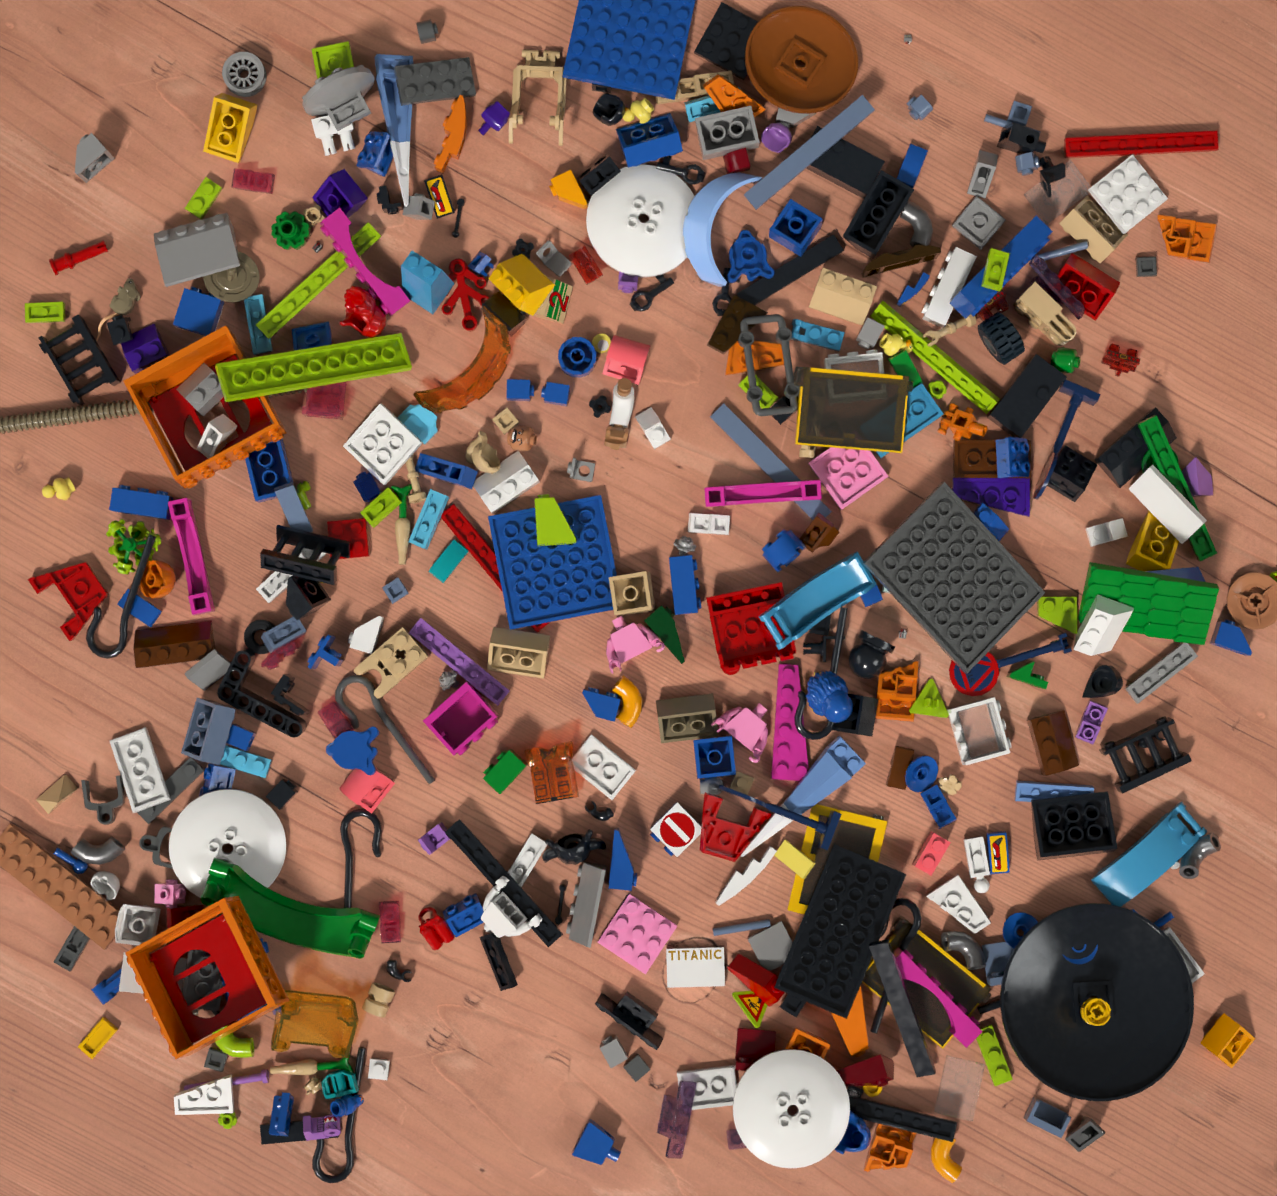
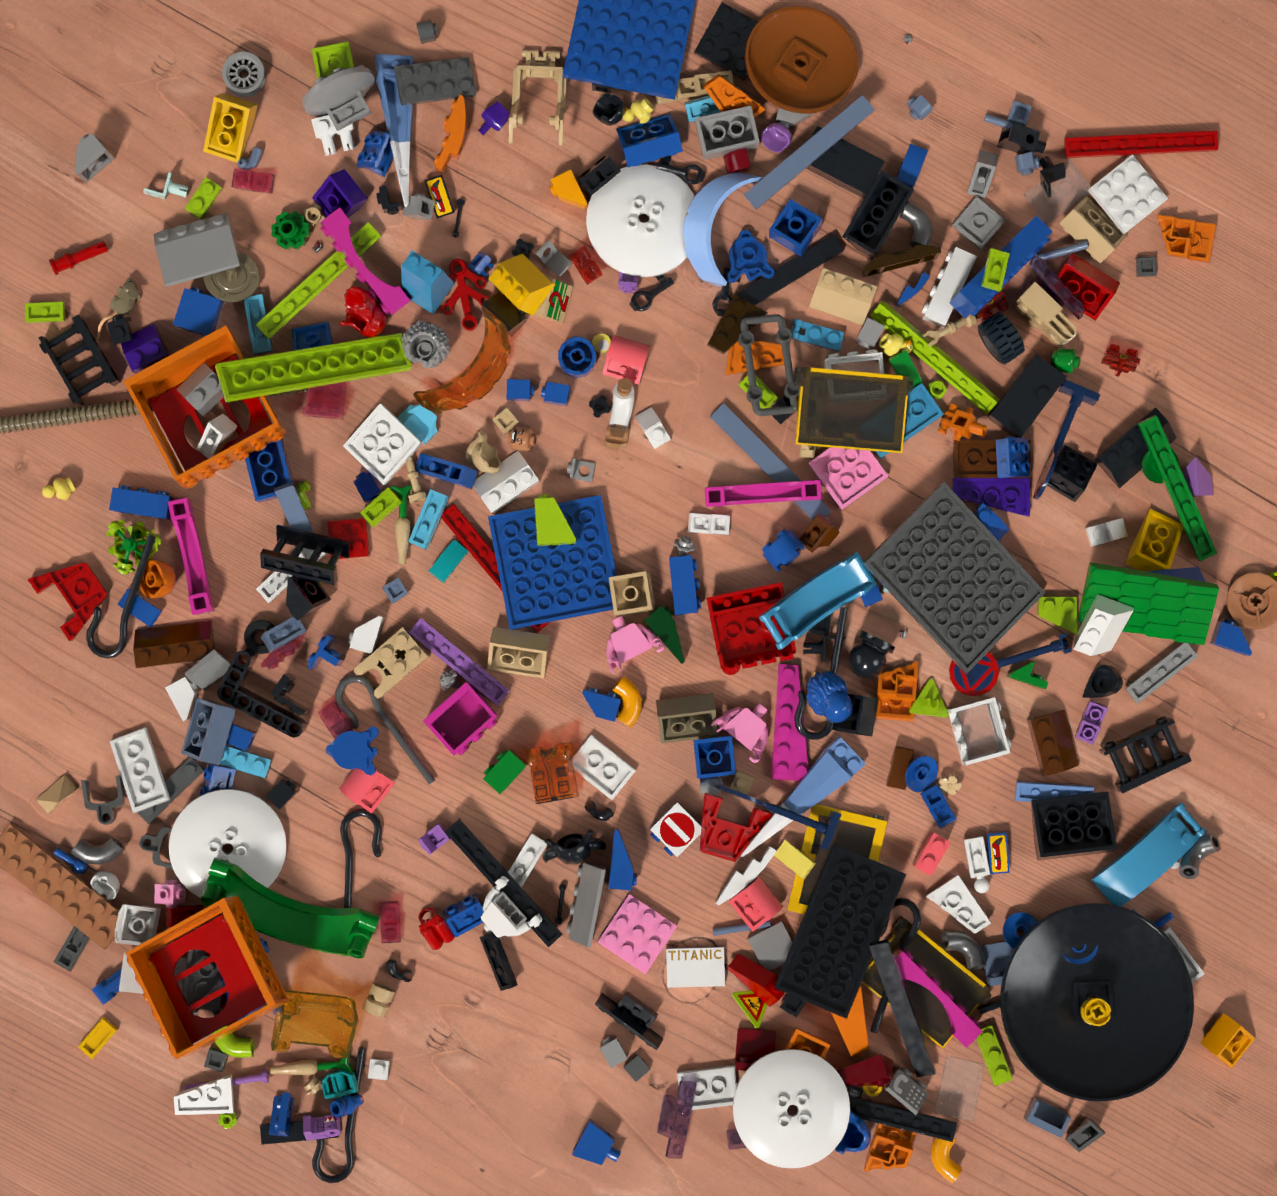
(170, 187): none -> light aqua bracket
(183, 696): none -> white slope
(251, 162): none -> sand blue arm
(426, 344): none -> light grey hair
(756, 903): none -> coral brick
(906, 1090): none -> light grey slope
(1167, 504): white tile -> none

